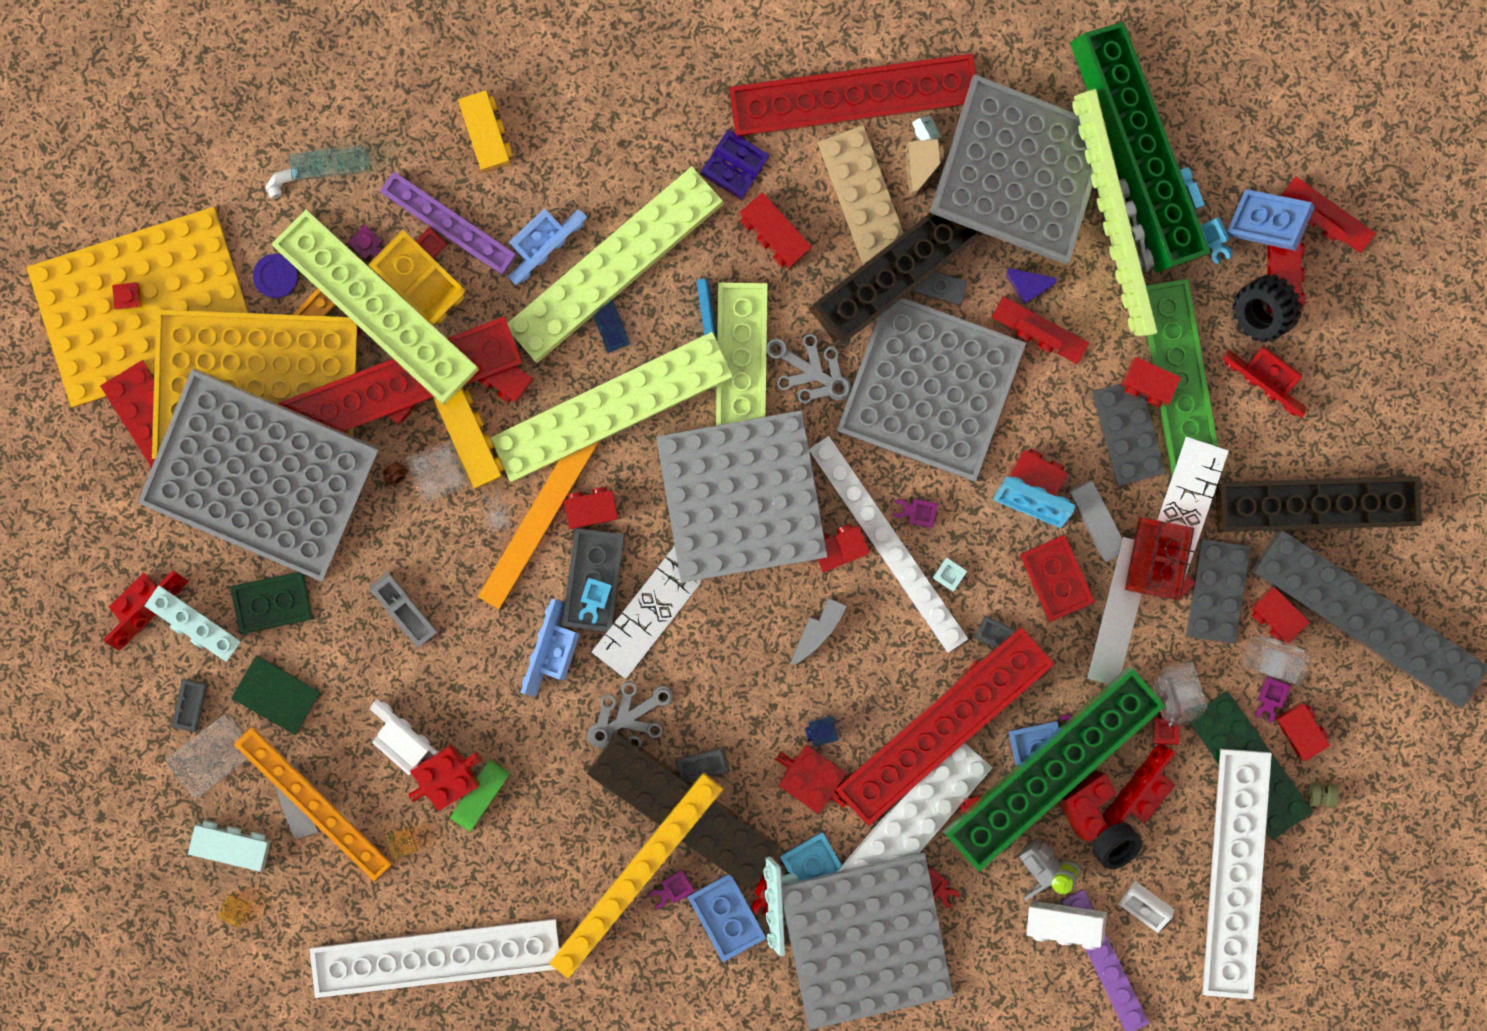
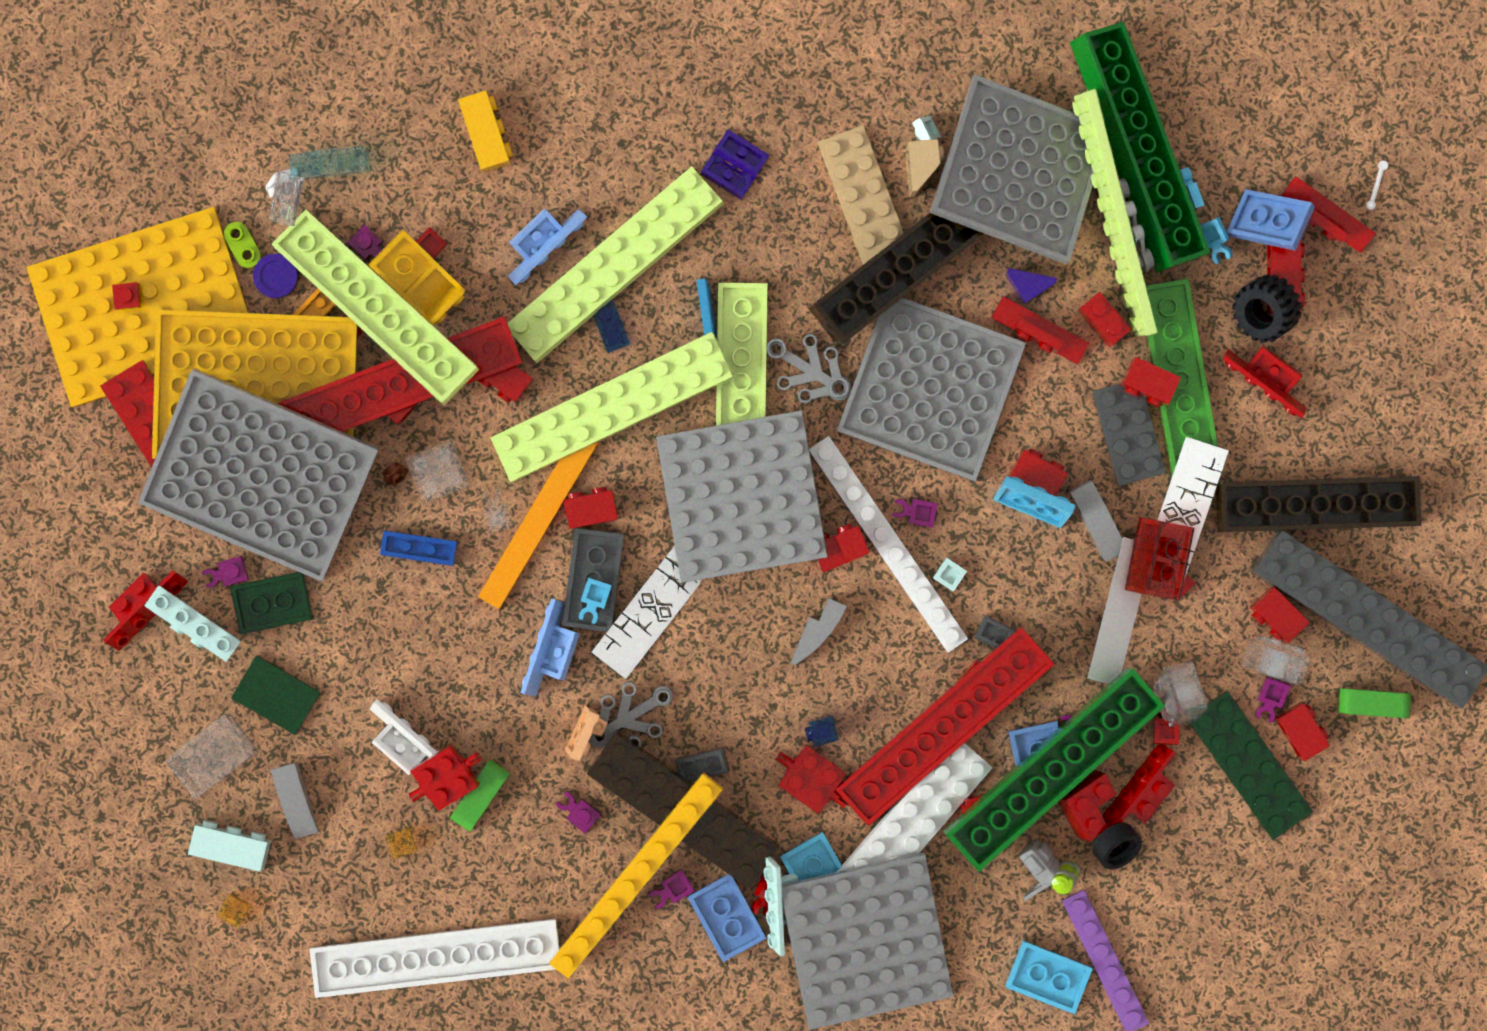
(189, 705): dark grey plate -> none
(230, 572): none -> magenta plate
(242, 244): none -> lime plate
(286, 198): none -> clear plate
(312, 803): light orange tile -> none
(402, 609): light grey slope -> none
(403, 742): white slope -> none
(418, 548): none -> blue plate
(448, 223): medium lavender plate -> none
(469, 439): yellow brick -> none
(581, 814): none -> magenta plate
(587, 724): none -> light nougat hinge
(774, 231): red brick -> none
(851, 95): red plate -> none
(939, 888): red plate -> none
(942, 288): dark grey plate -> none
(1048, 977): none -> medium azure plate
(1056, 578): red plate -> none
(1066, 924): white brick -> none
(1104, 319): none -> red brick
(1146, 907): white slope -> none
(1218, 591): dark grey plate -> none
(1236, 873): white plate -> none
(1323, 795): olive wheel -> none
(1374, 703): none -> bright green beam
(1383, 165): none -> white hinge

